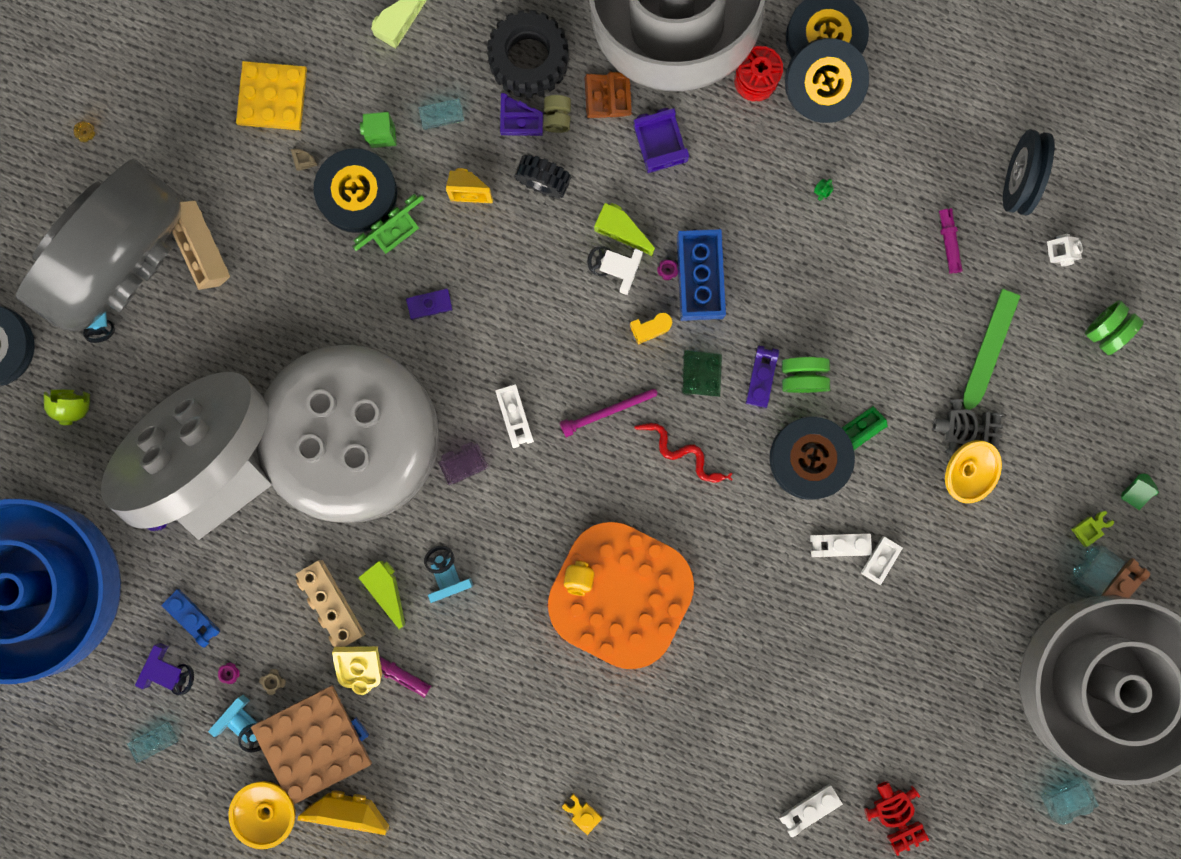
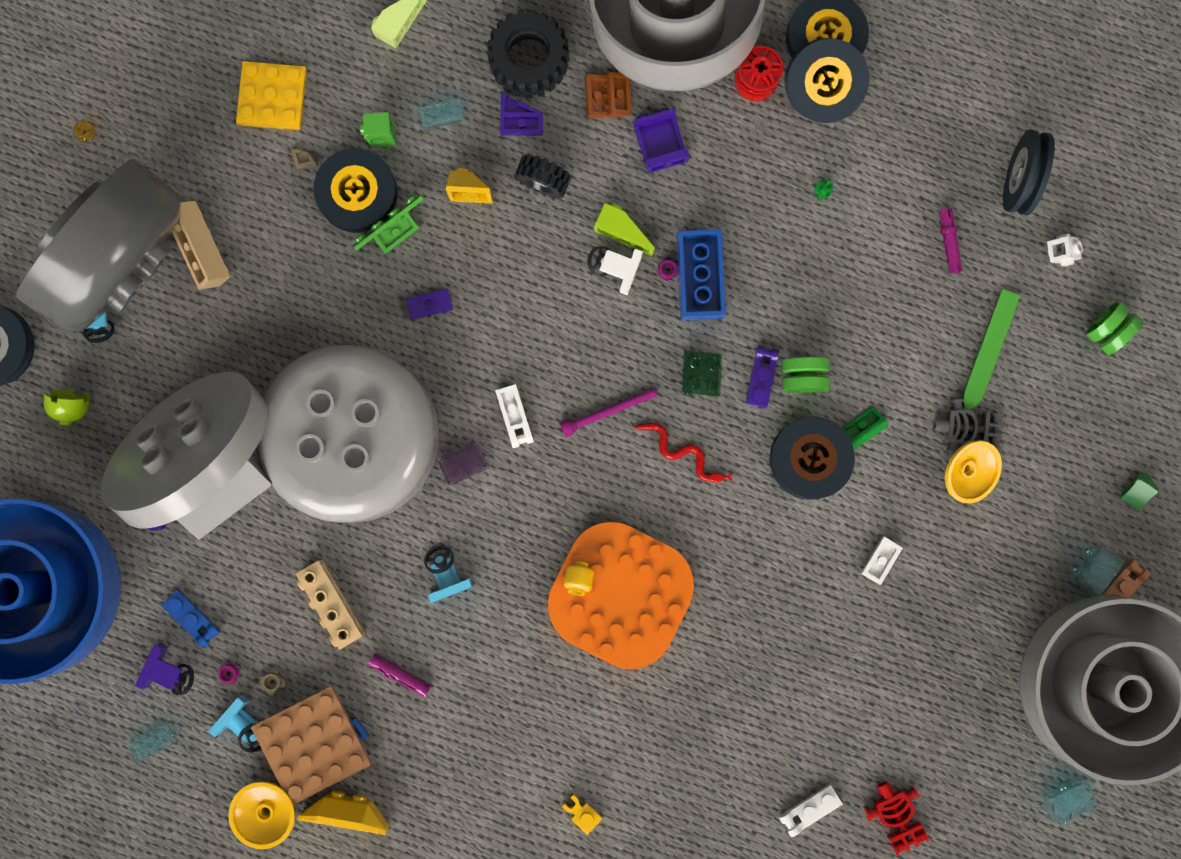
(357, 668): light yellow plate -> none
(384, 588): lime slope -> none
(557, 112): olive wheel -> none
(652, 328): yellow leg -> none
(842, 545): white plate -> none
(1090, 530): lime plate -> none

